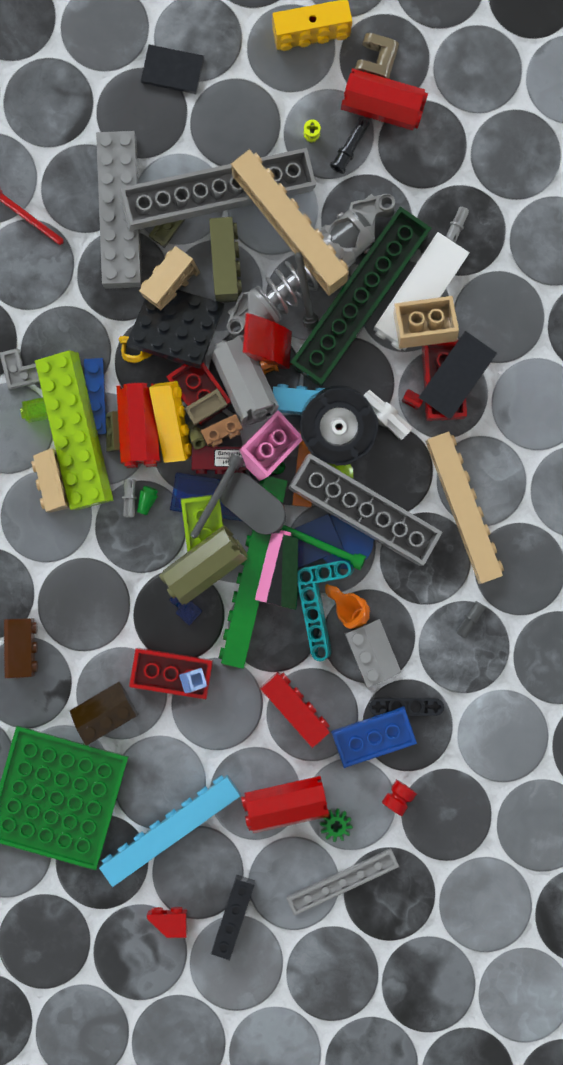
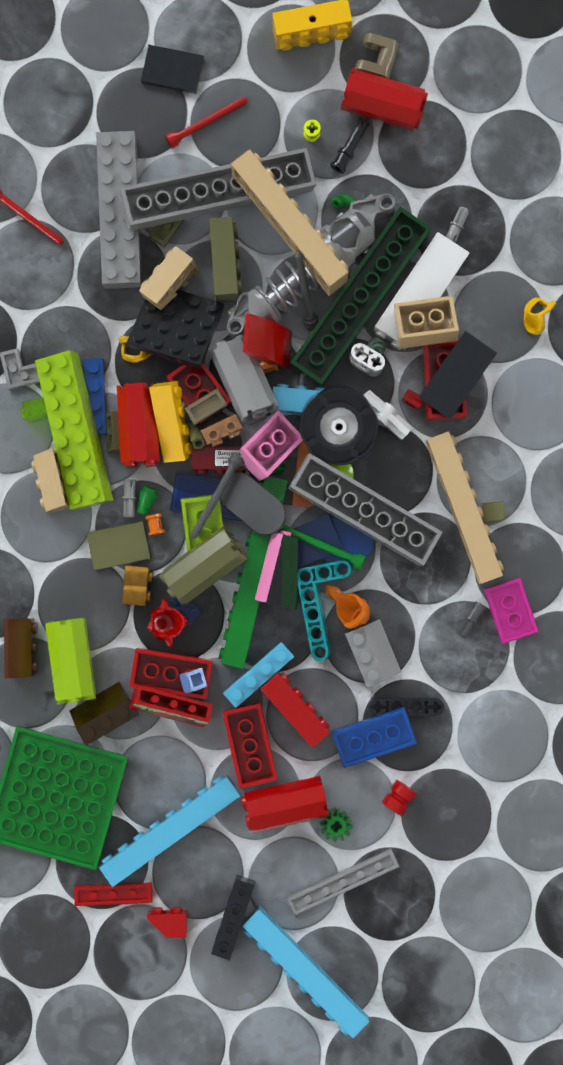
(70, 660): none -> lime brick
(107, 895): none -> red tile
(118, 545): none -> olive tile
(136, 585): none -> pearl gold brick
(155, 524): none -> orange bush
(166, 623): none -> red hair
(170, 706): none -> red brick
(175, 138): none -> red piece
(249, 745): none -> red brick
(258, 674): none -> medium azure brick
(305, 971): none -> medium azure brick
(342, 200): none -> green arm
(374, 358): none -> white connector
(377, 345): none -> sand green plate
(493, 511): none -> olive slope
(511, 610): none -> dark pink tile
(534, 322): none -> yellow piece

